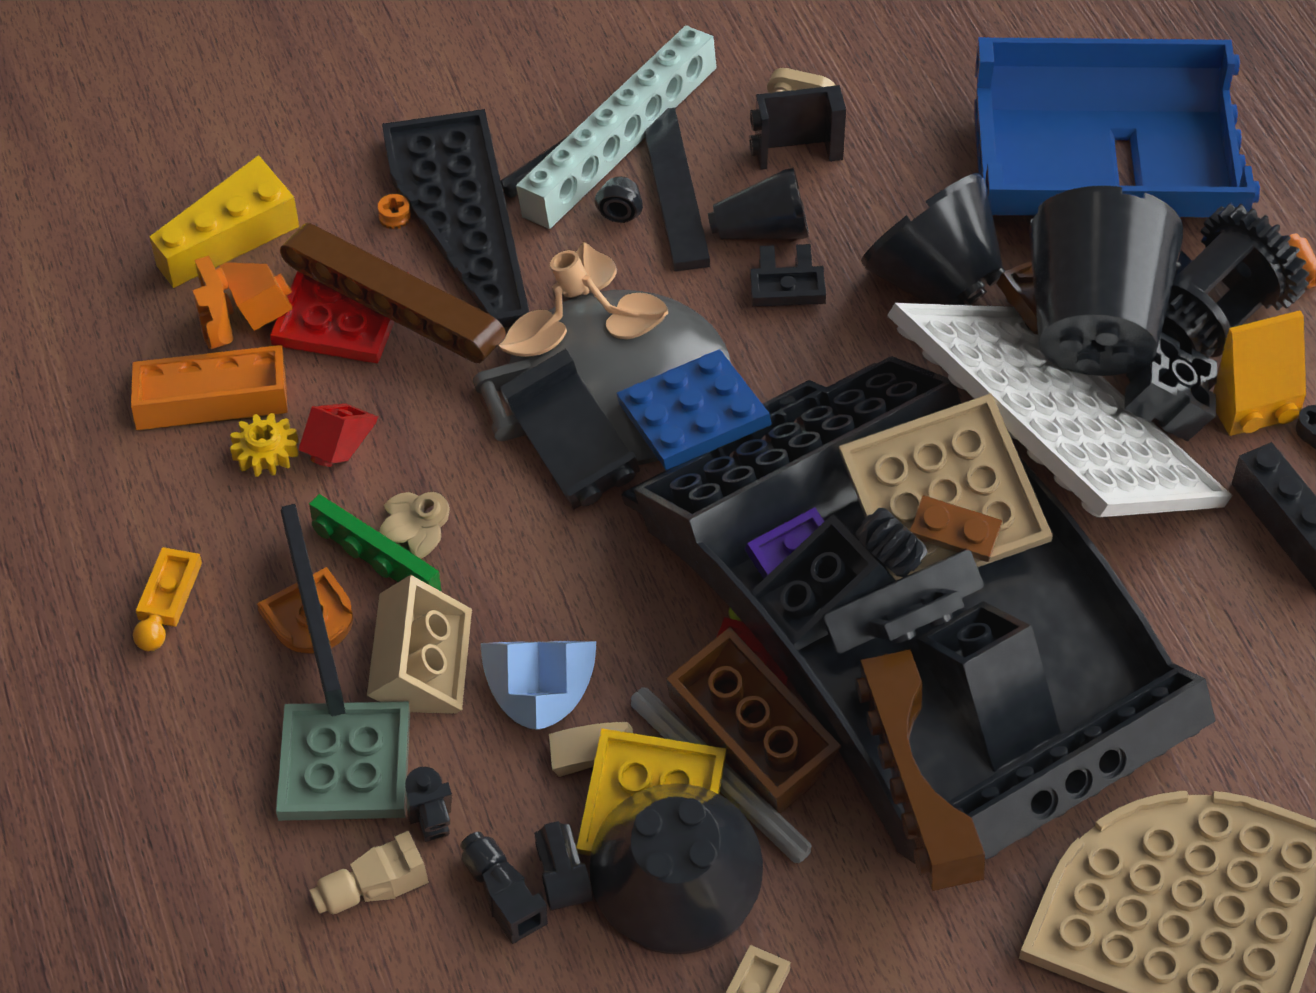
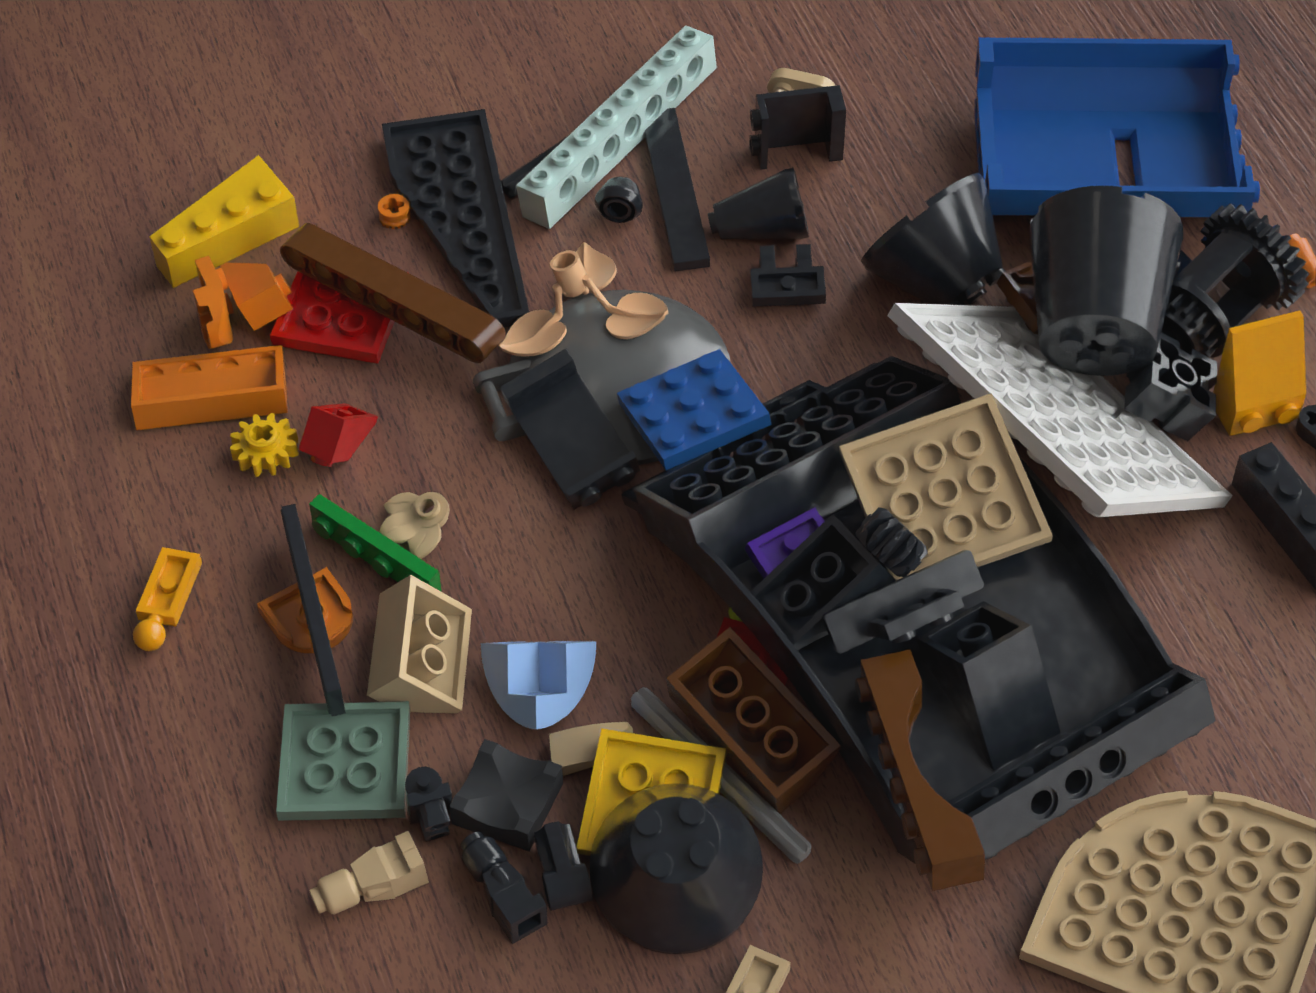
(506, 795): none -> black brick
(956, 528): dark orange plate -> none

